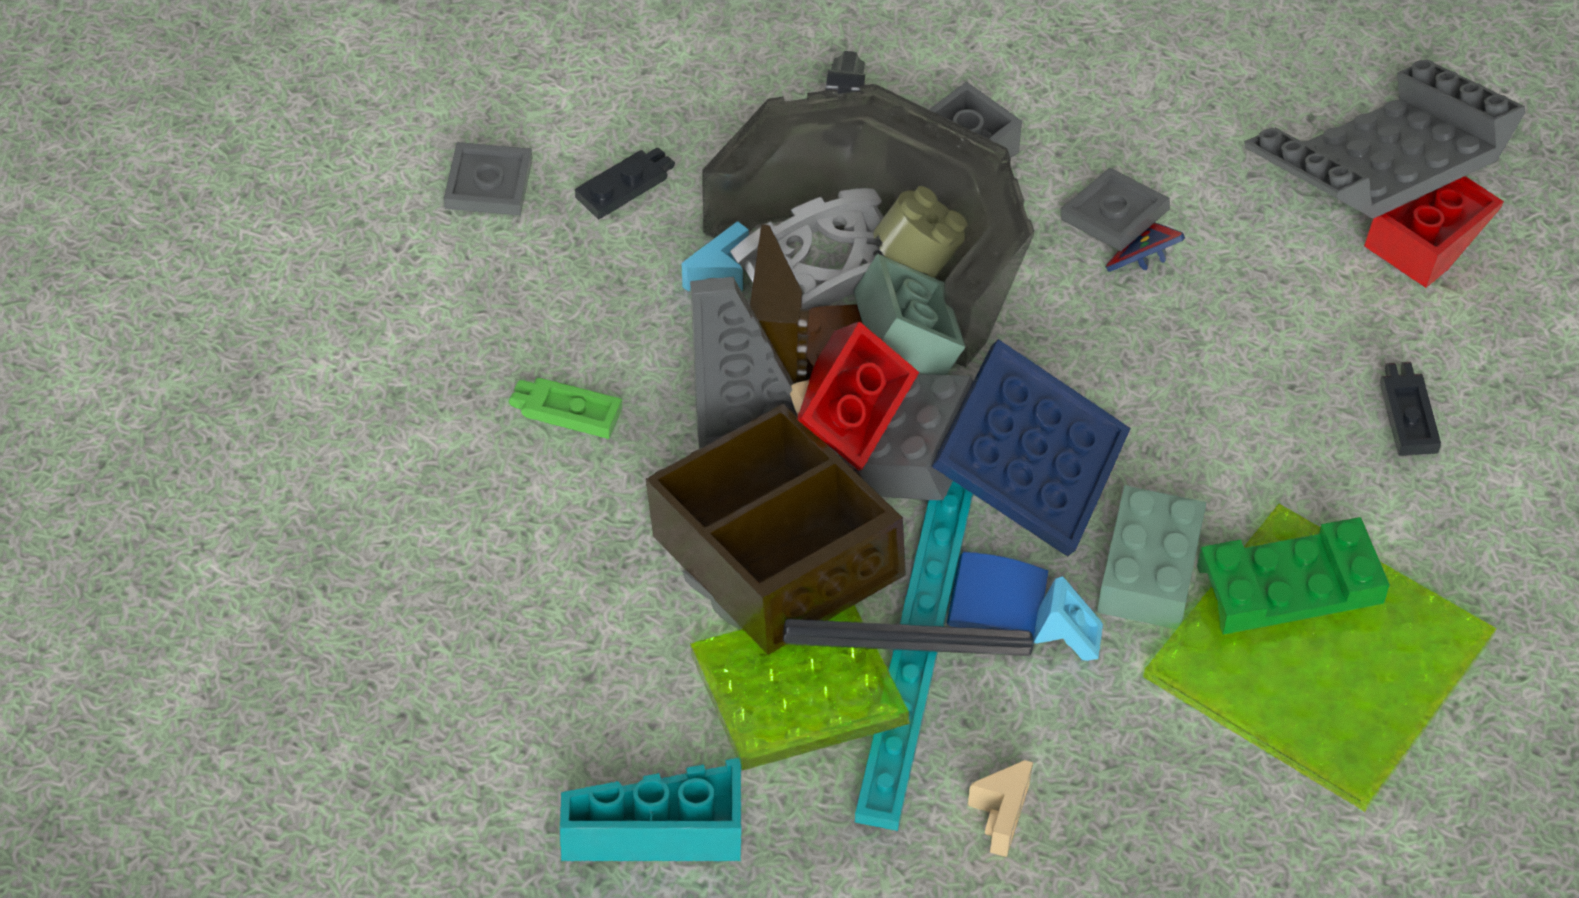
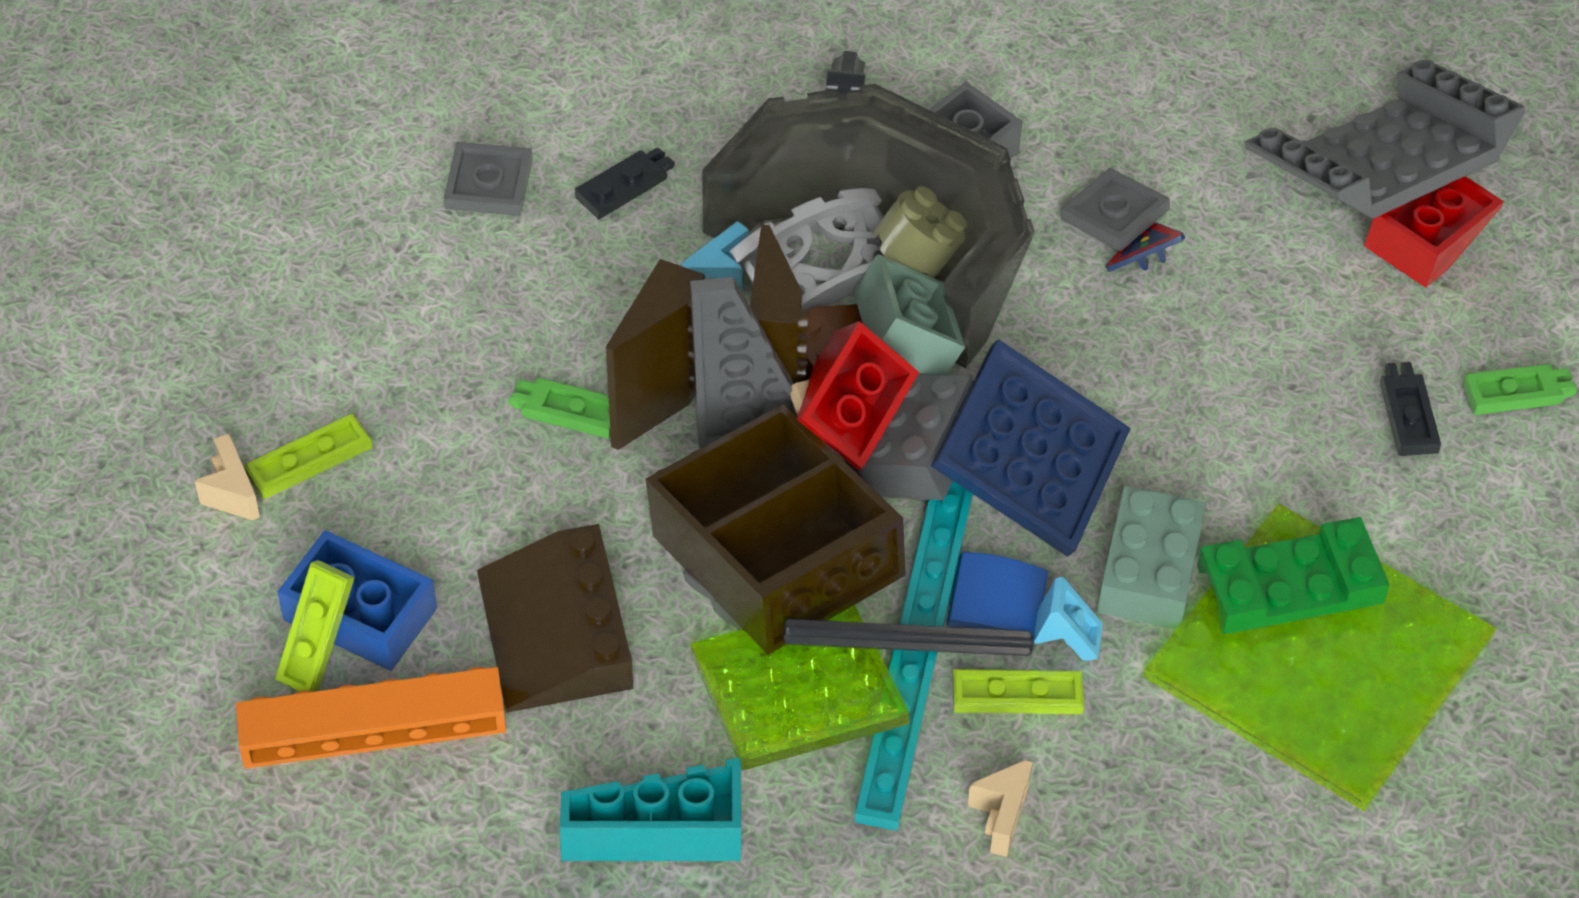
(229, 485): none -> tan slope
(308, 456): none -> lime tile
(314, 627): none -> lime tile
(370, 717): none -> orange brick
(384, 604): none -> blue brick
(556, 621): none -> dark brown slope
(652, 355): none -> dark brown slope
(1018, 691): none -> lime tile
(1518, 388): none -> bright green hinge

